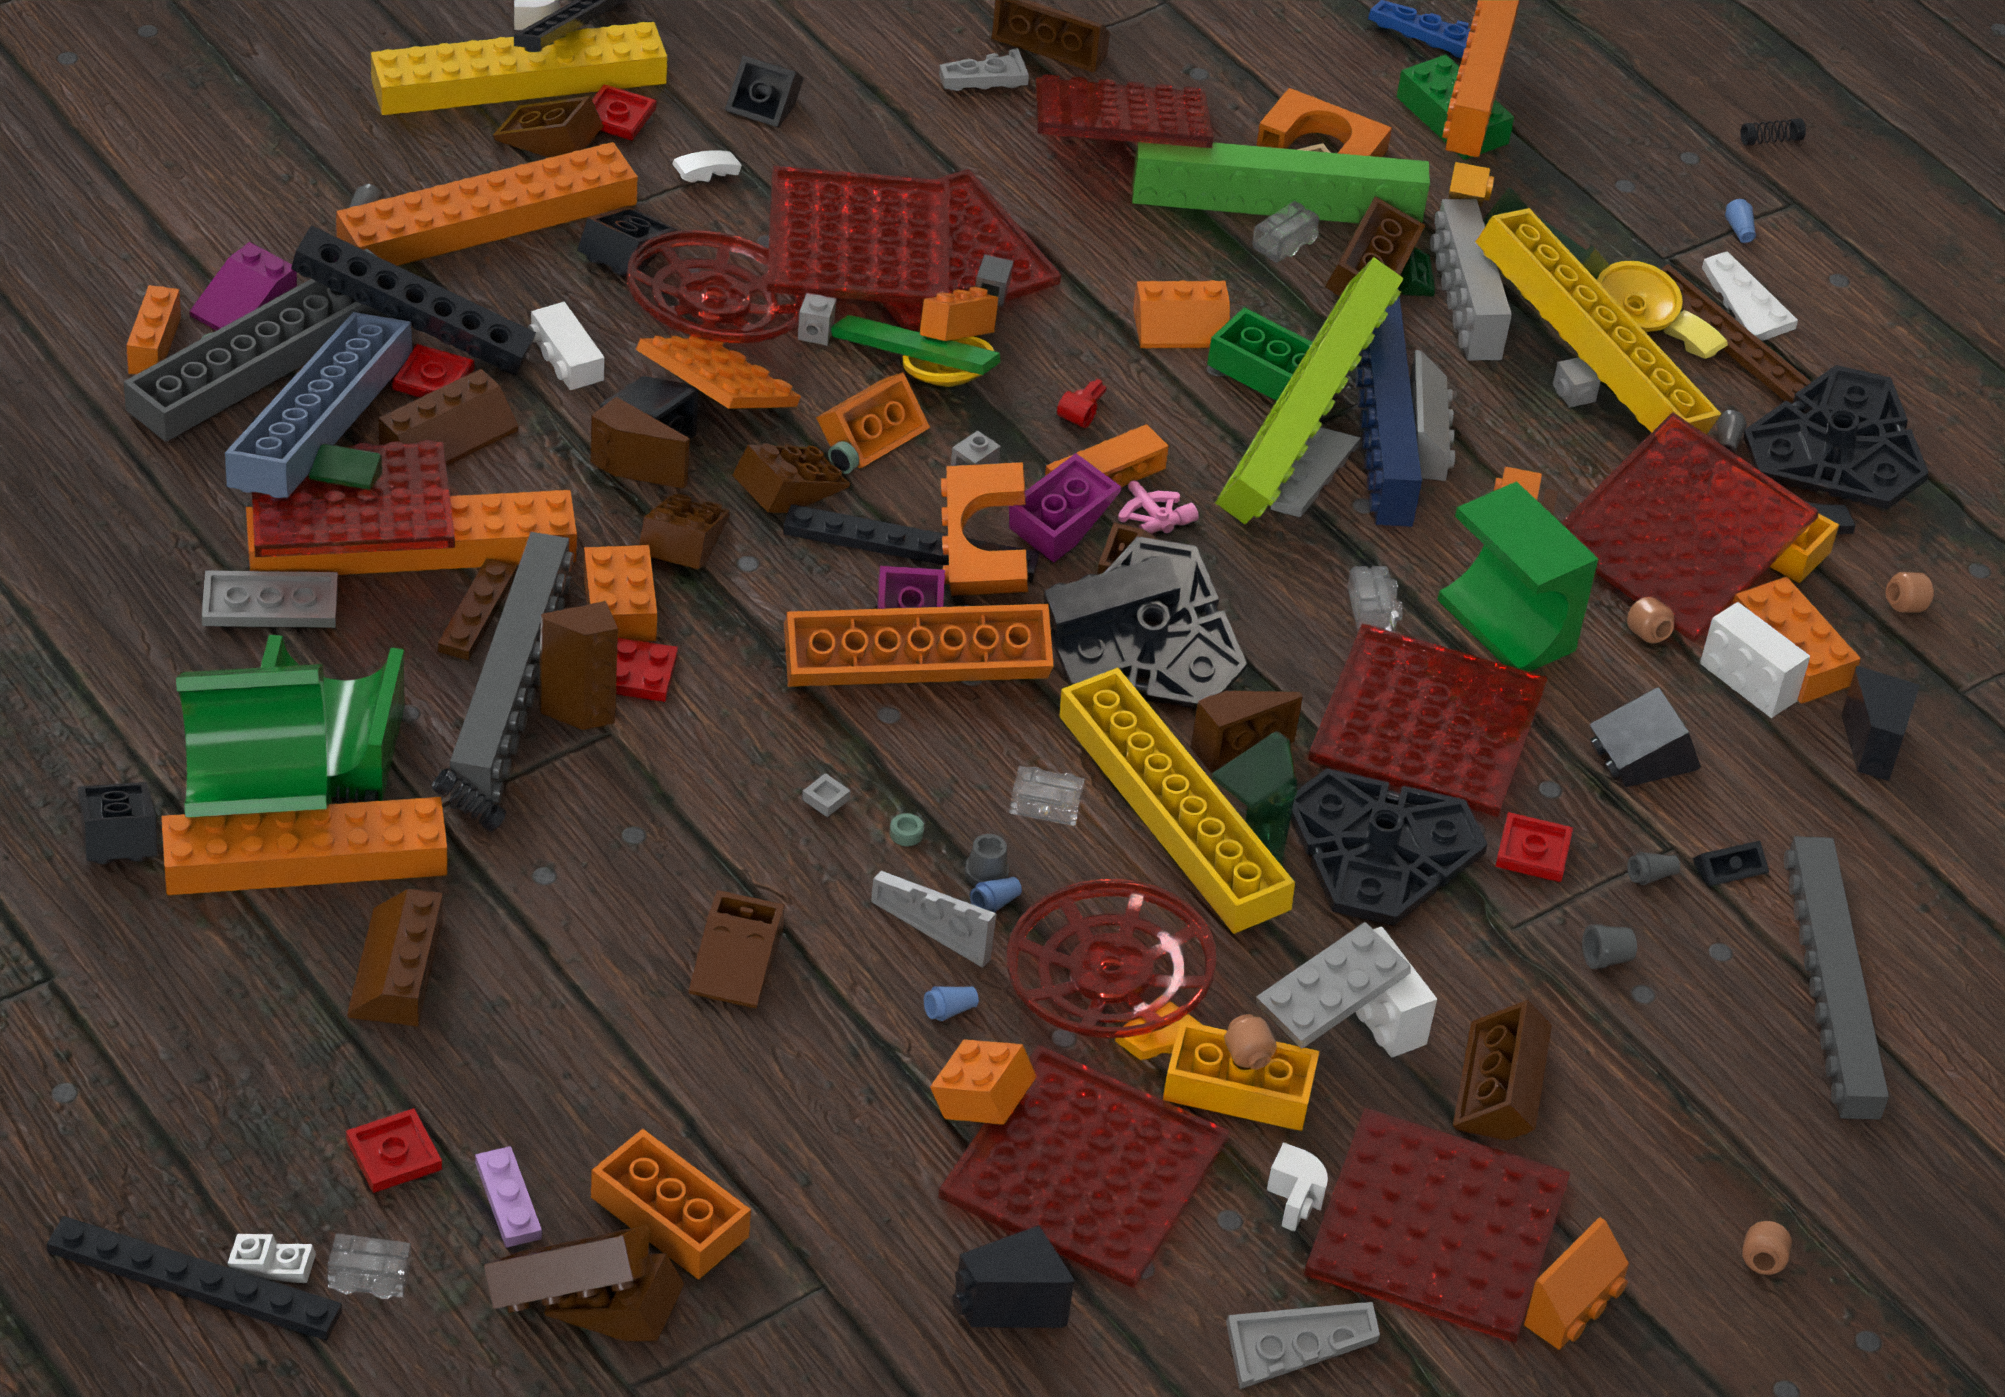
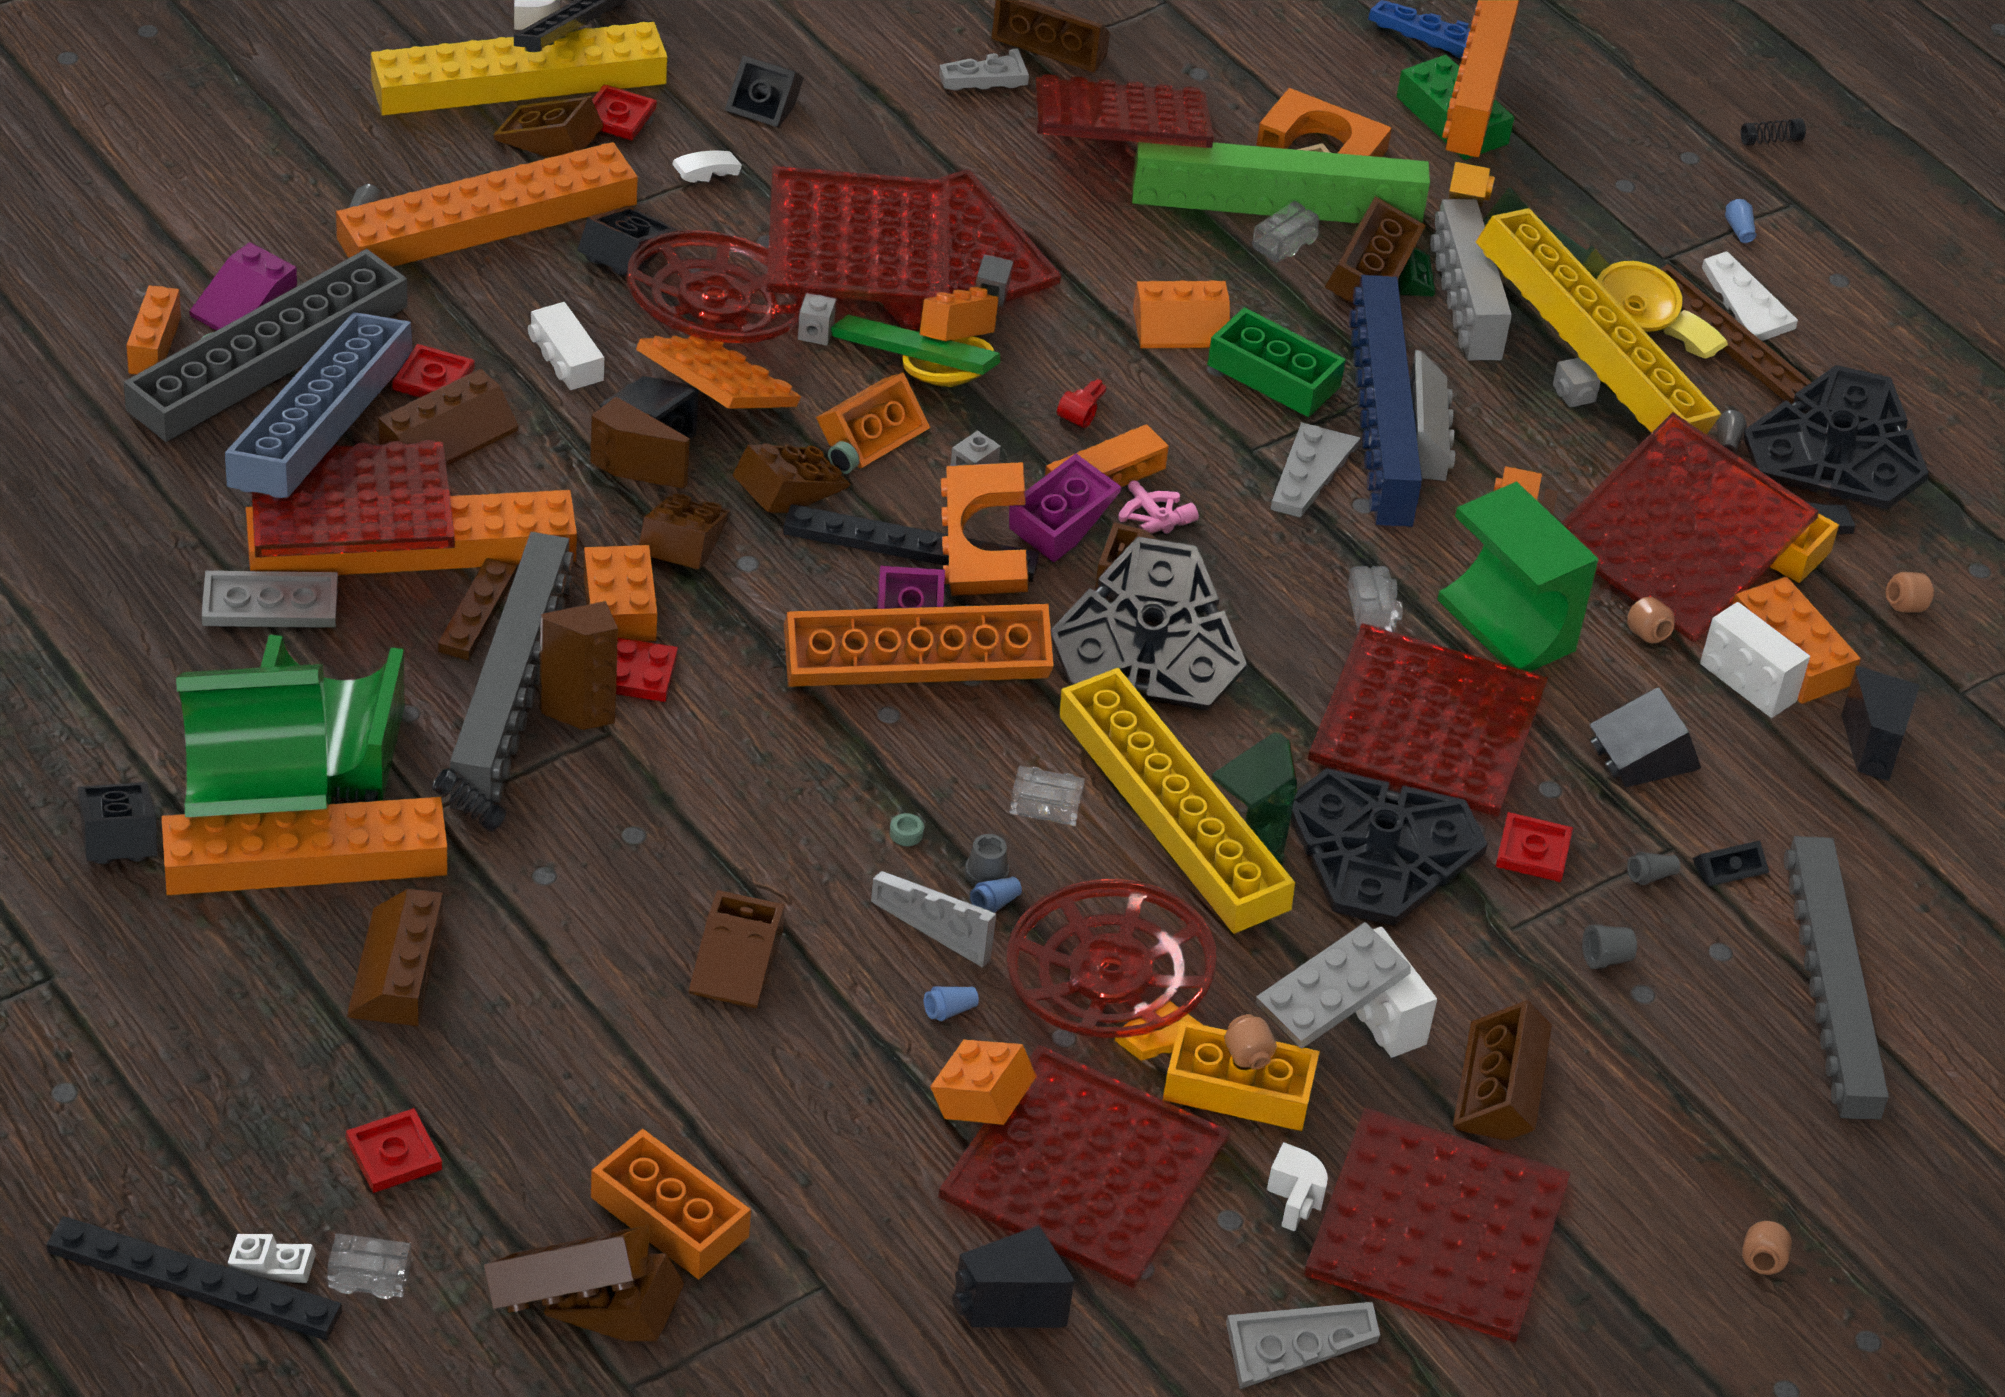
(346, 466): dark green slope -> none
(413, 299): black brick -> none
(508, 1196): lavender plate -> none
(826, 795): light grey plate -> none
(1110, 595): black brick -> none
(1239, 720): reddish brown slope -> none
(1310, 392): lime brick -> none
(1577, 1286): orange slope -> none

